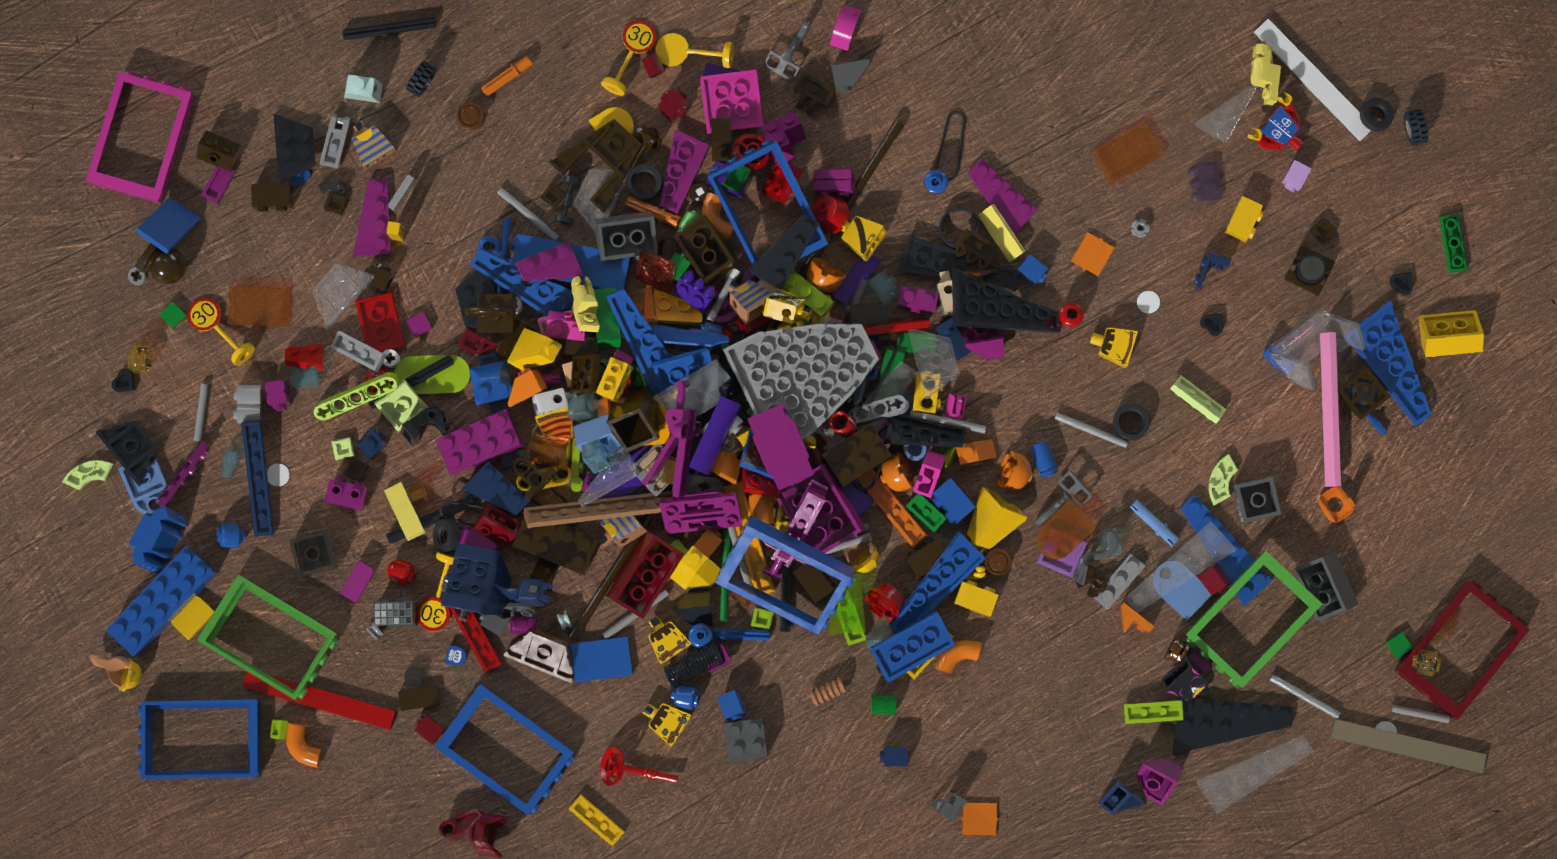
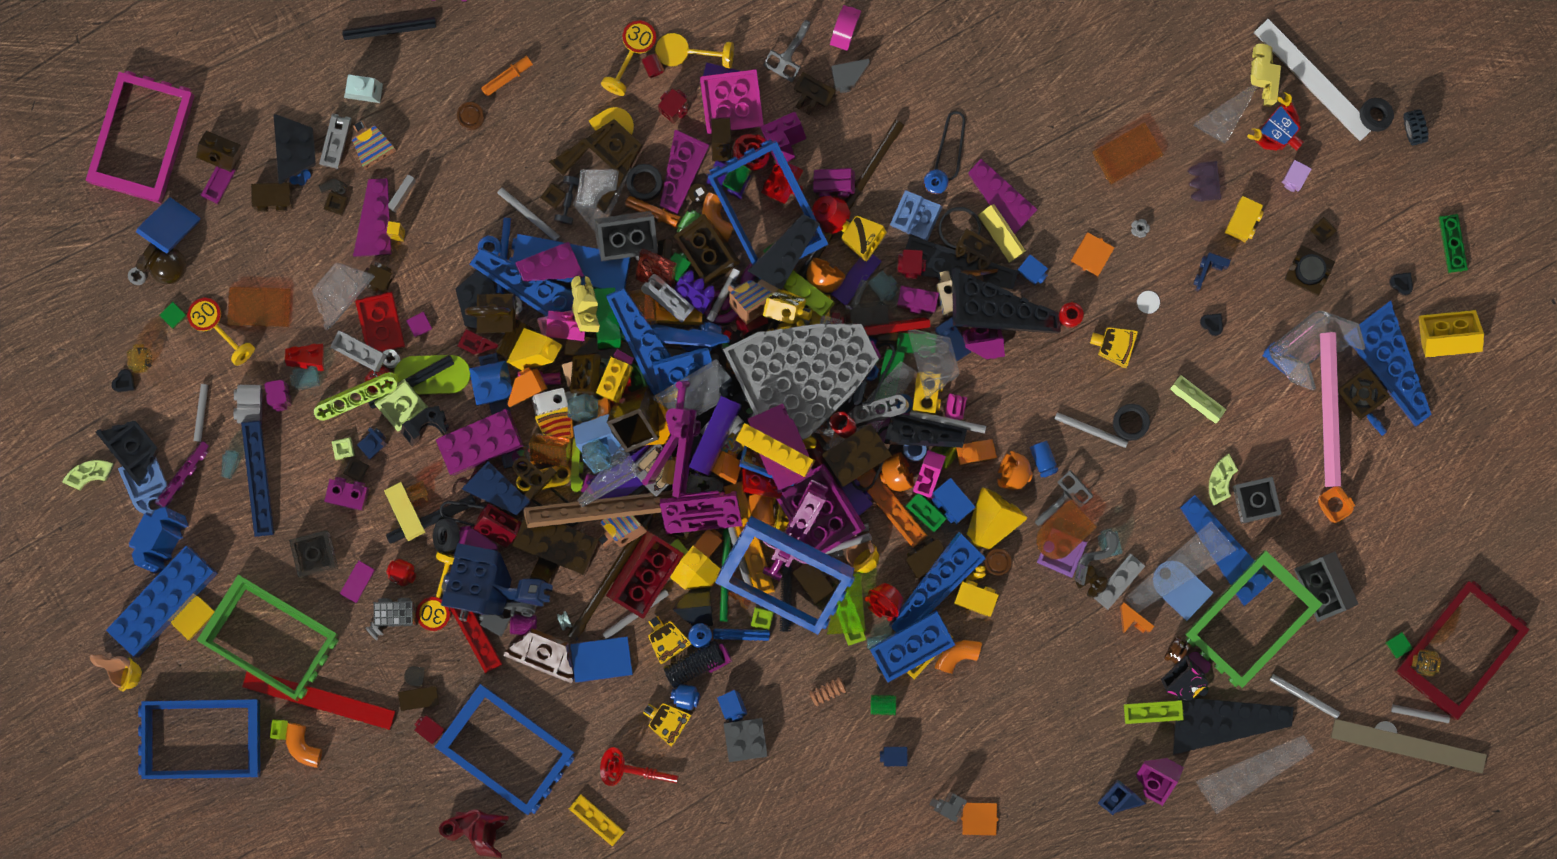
(230, 535): blue head -> none
(278, 474): white sticker -> none
(421, 78): black wheel -> none
(455, 656): tile -> none
(594, 185): none -> clear tile
(649, 138): dark brown rock -> none
(667, 297): none -> light grey plate
(775, 450): none -> yellow brick
(911, 263): none -> dark red brick
(916, 215): none -> medium blue slope
(1160, 528): medium blue pin -> none
(1215, 580): dark red brick -> none

